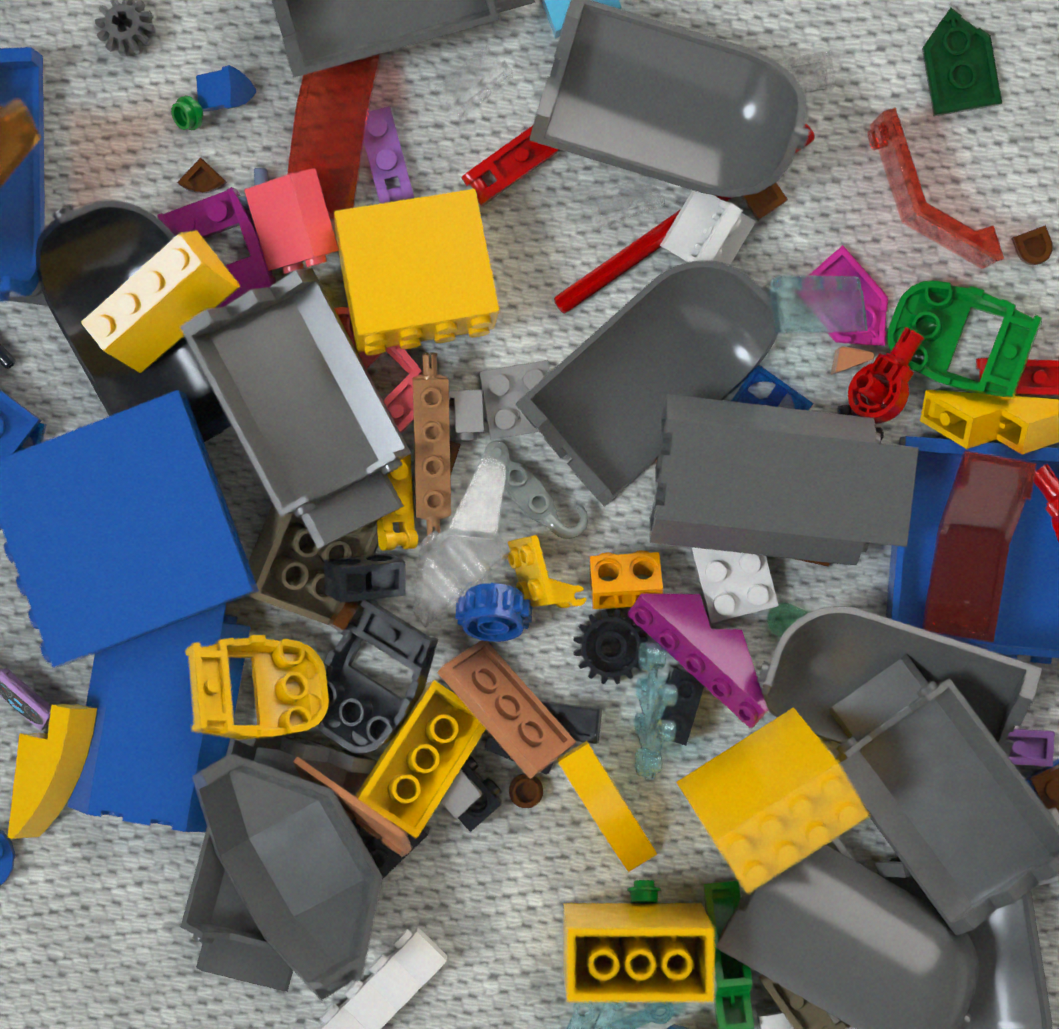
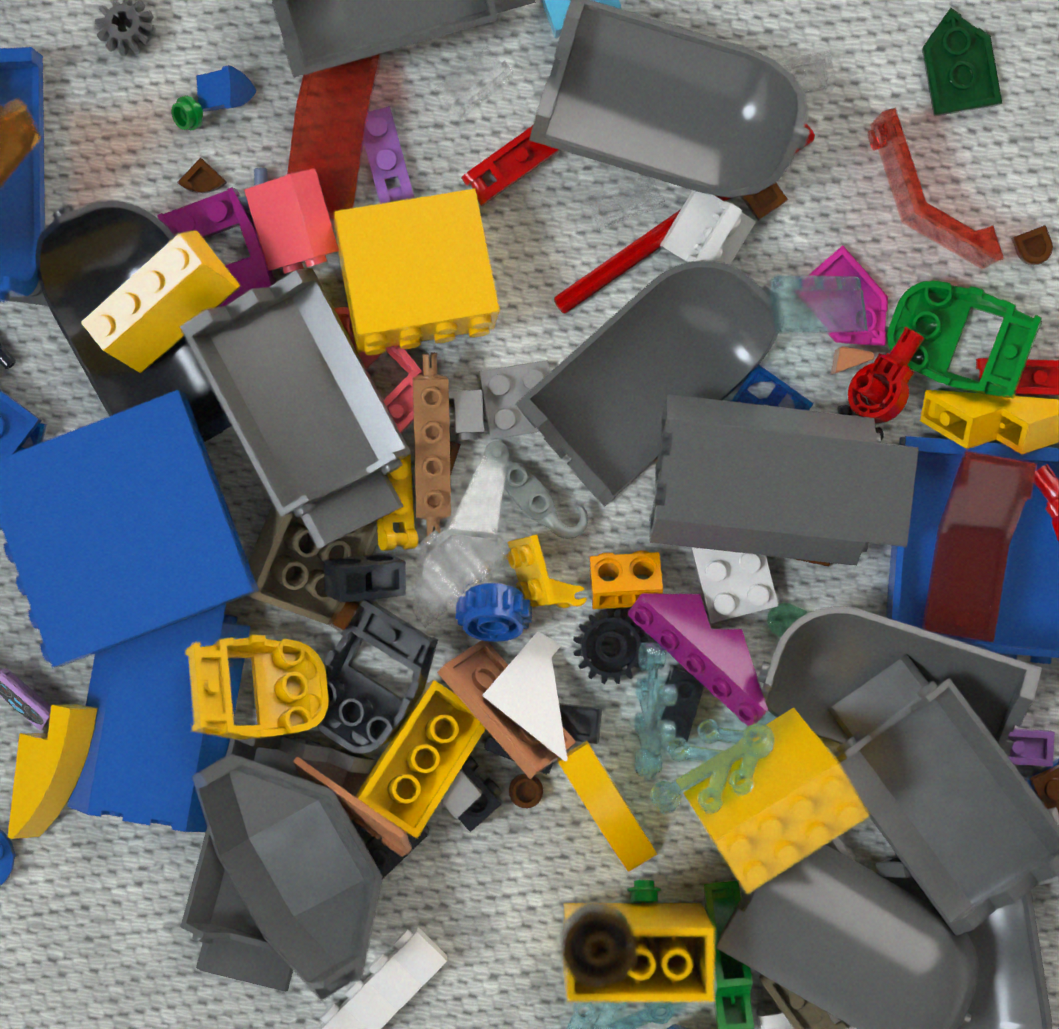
(529, 693): none -> white sticker
(604, 964): none -> dark brown brick
(715, 764): none -> clear light blue plant

